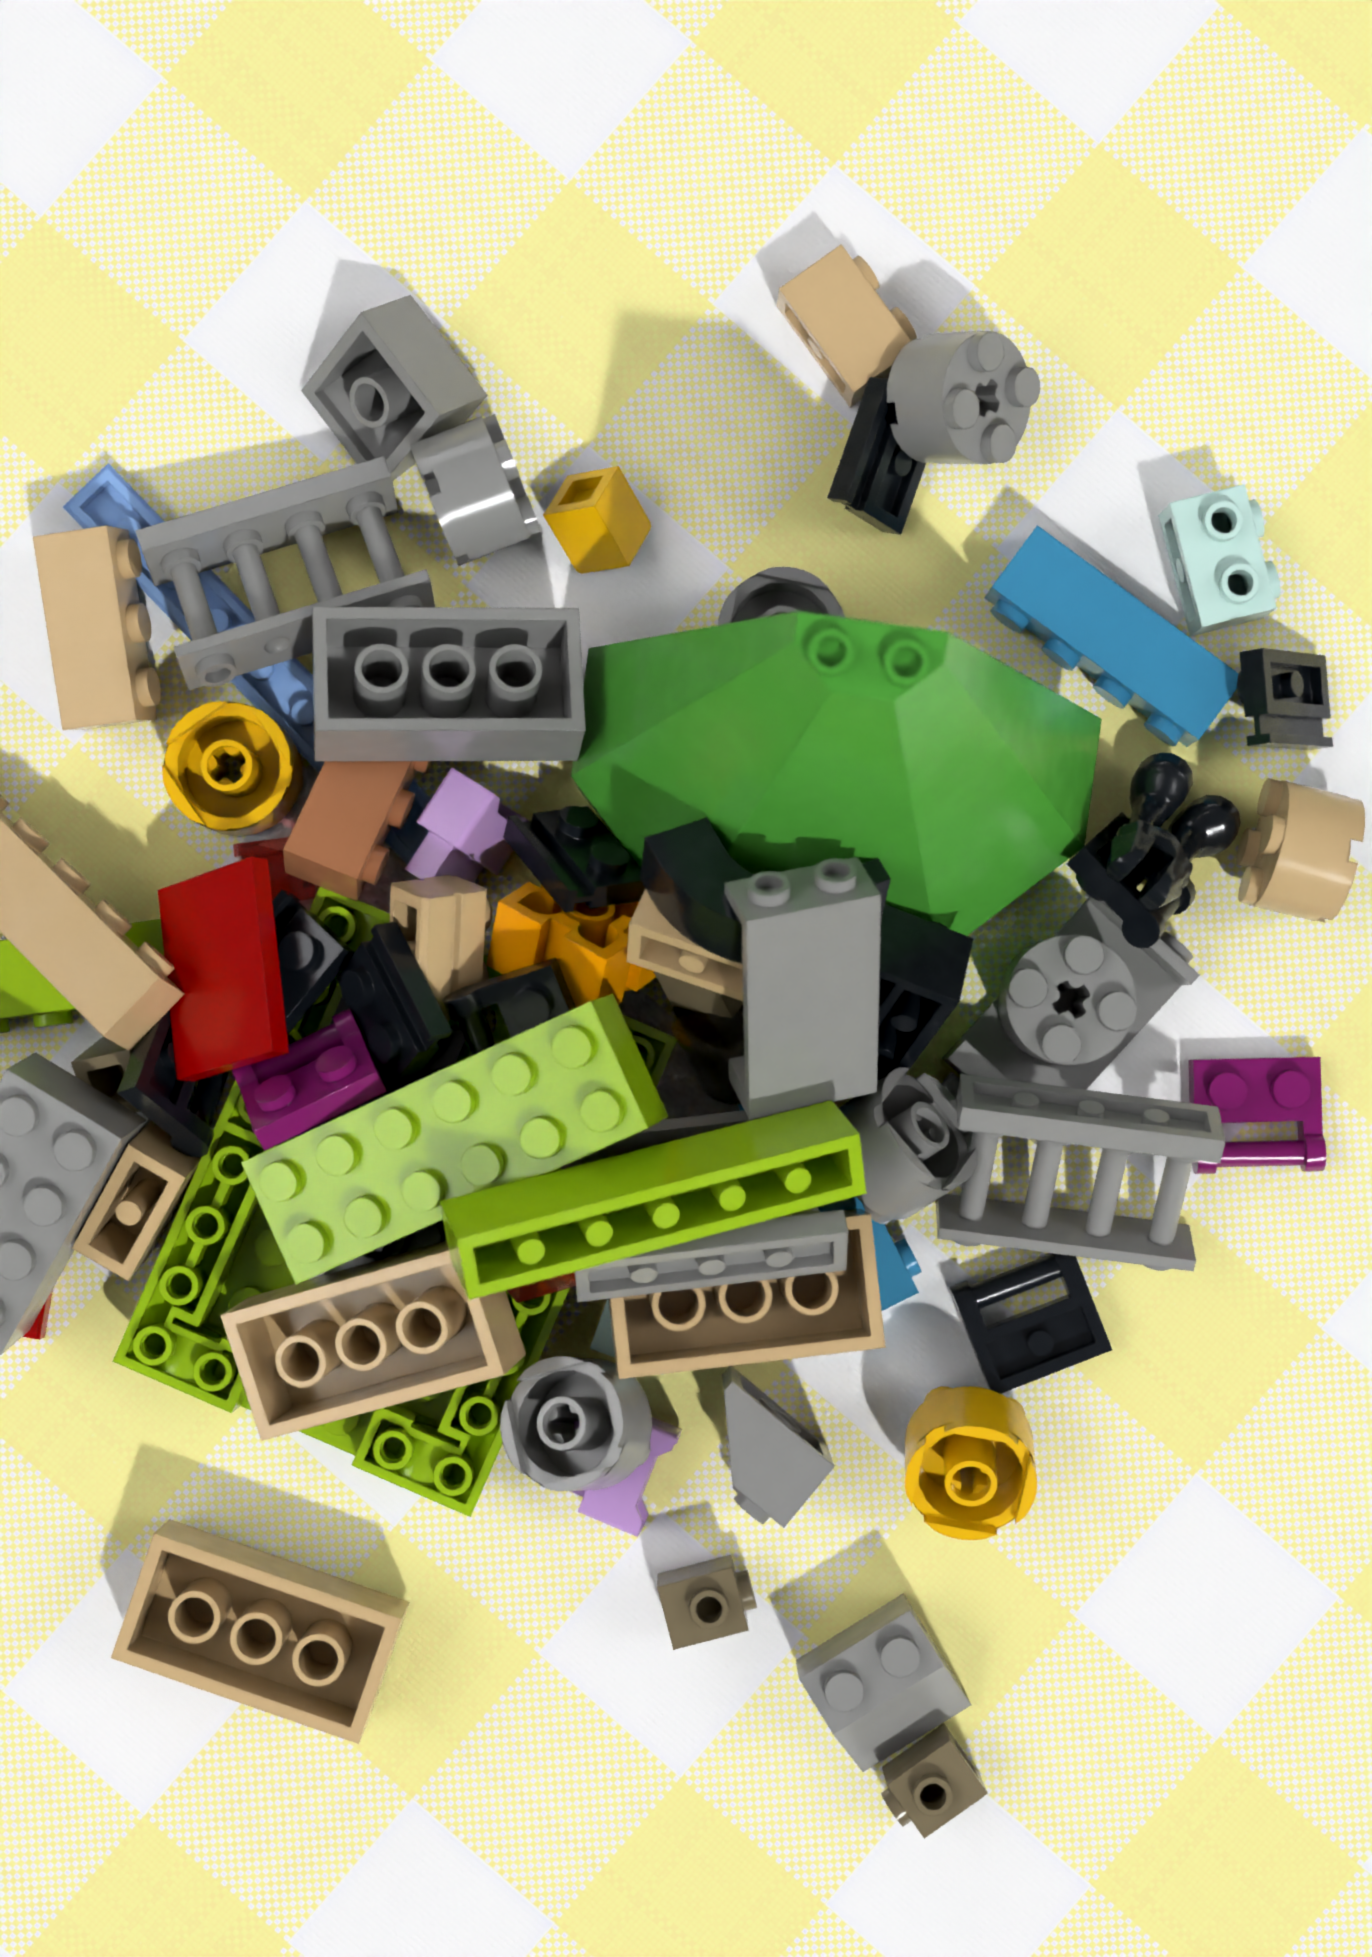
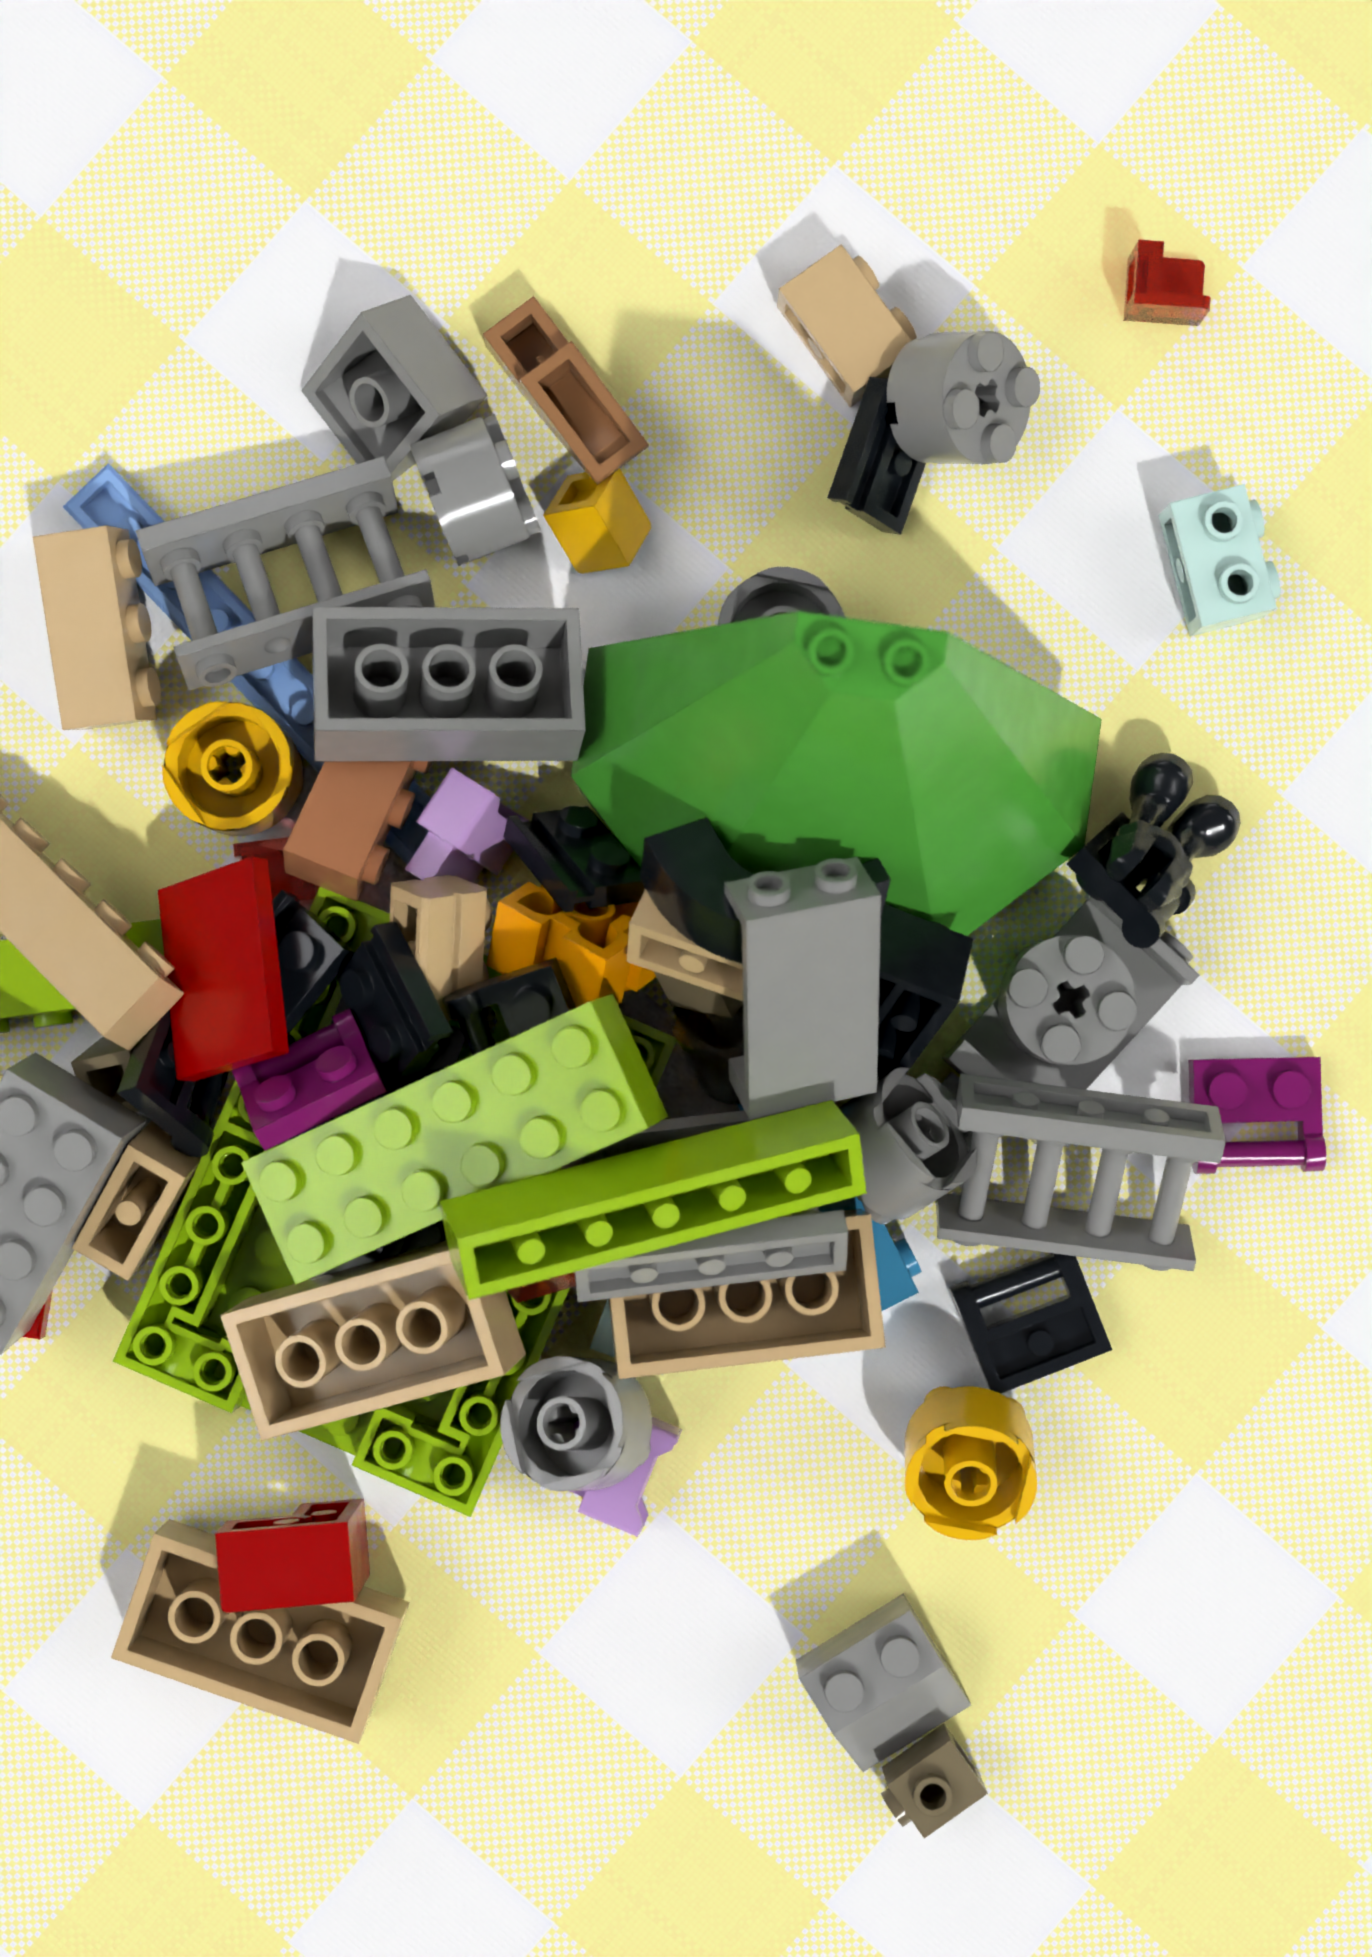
(294, 1559): none -> red panel
(564, 390): none -> medium nougat slope
(705, 1601): dark tan brick -> none
(770, 1453): light grey slope -> none
(1112, 639): dark azure brick -> none
(1164, 287): none -> clear red panel
(1285, 697): black plate -> none
(1300, 851): tan brick -> none

